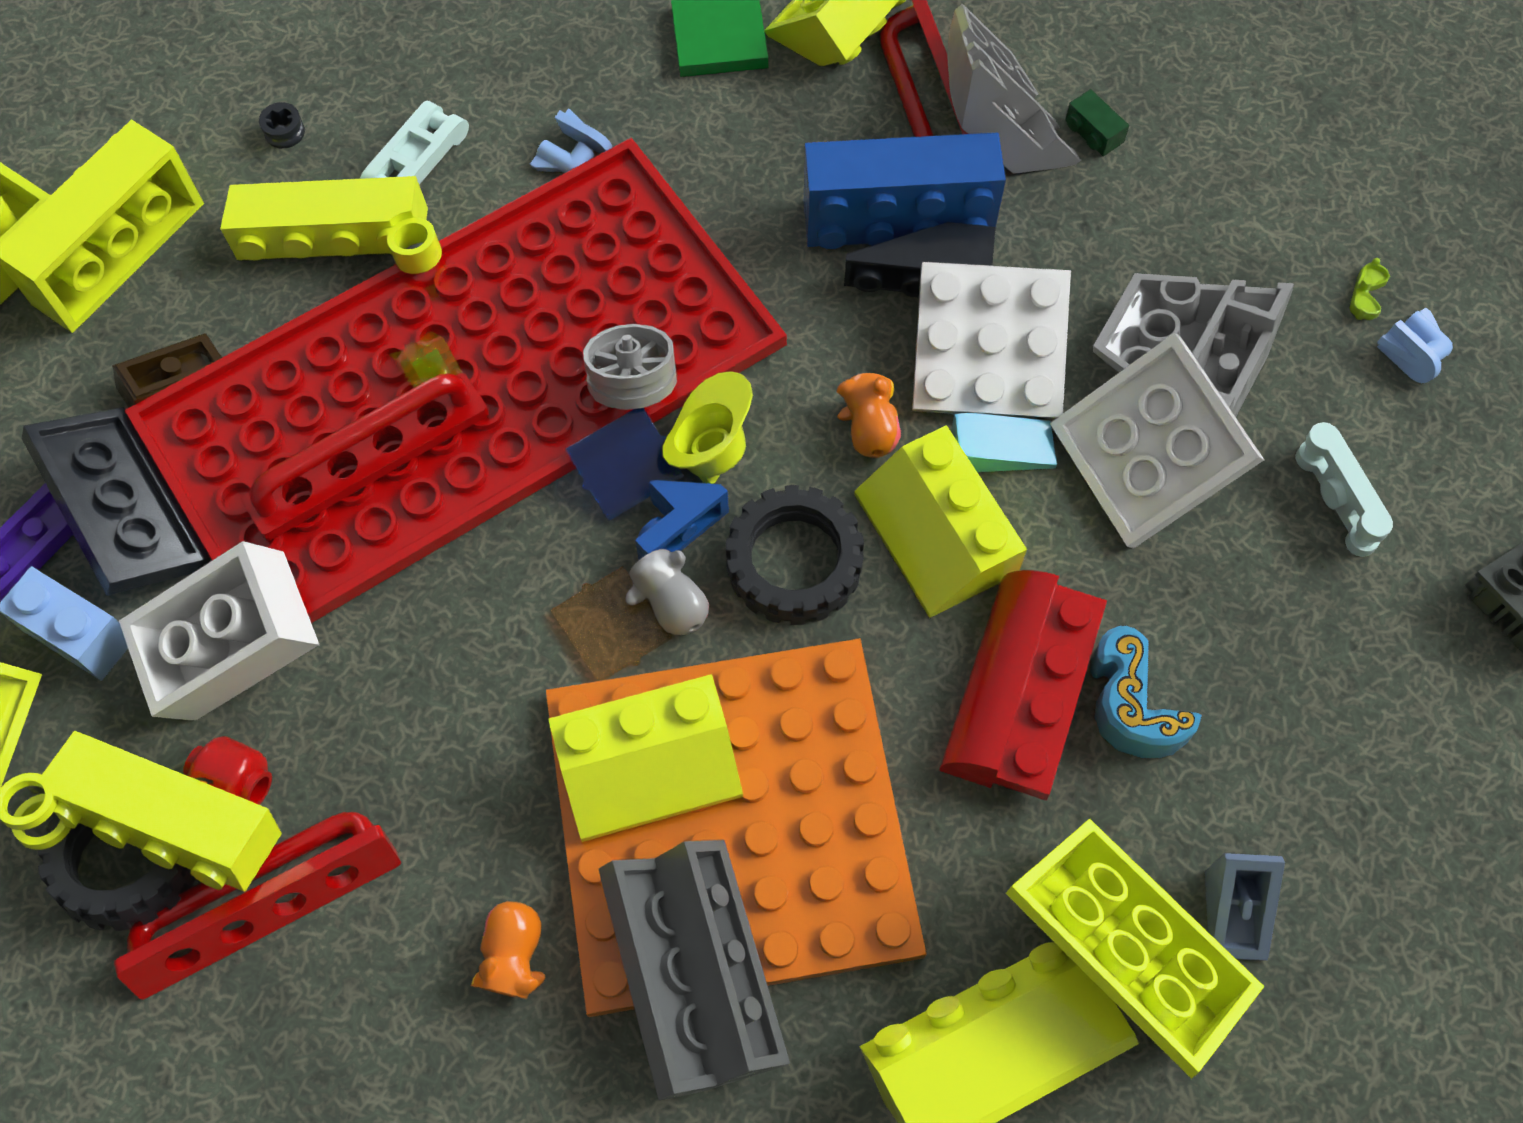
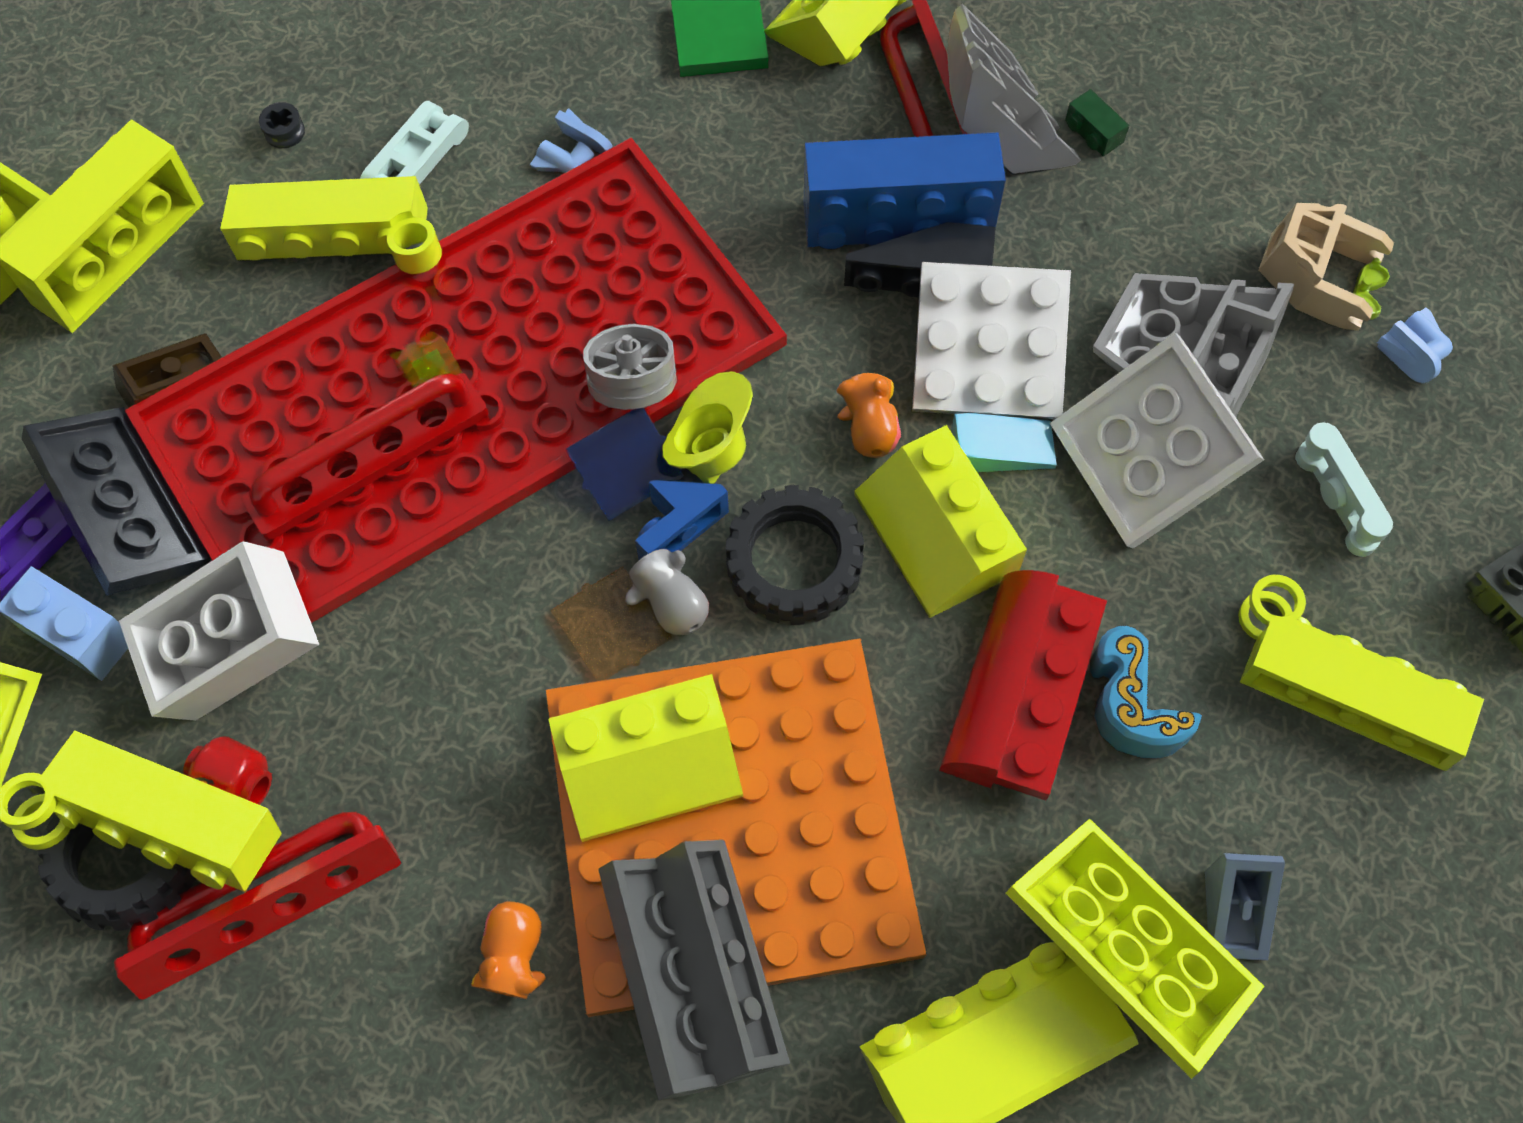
(1301, 252): none -> tan piece
(1354, 685): none -> neon yellow hinge

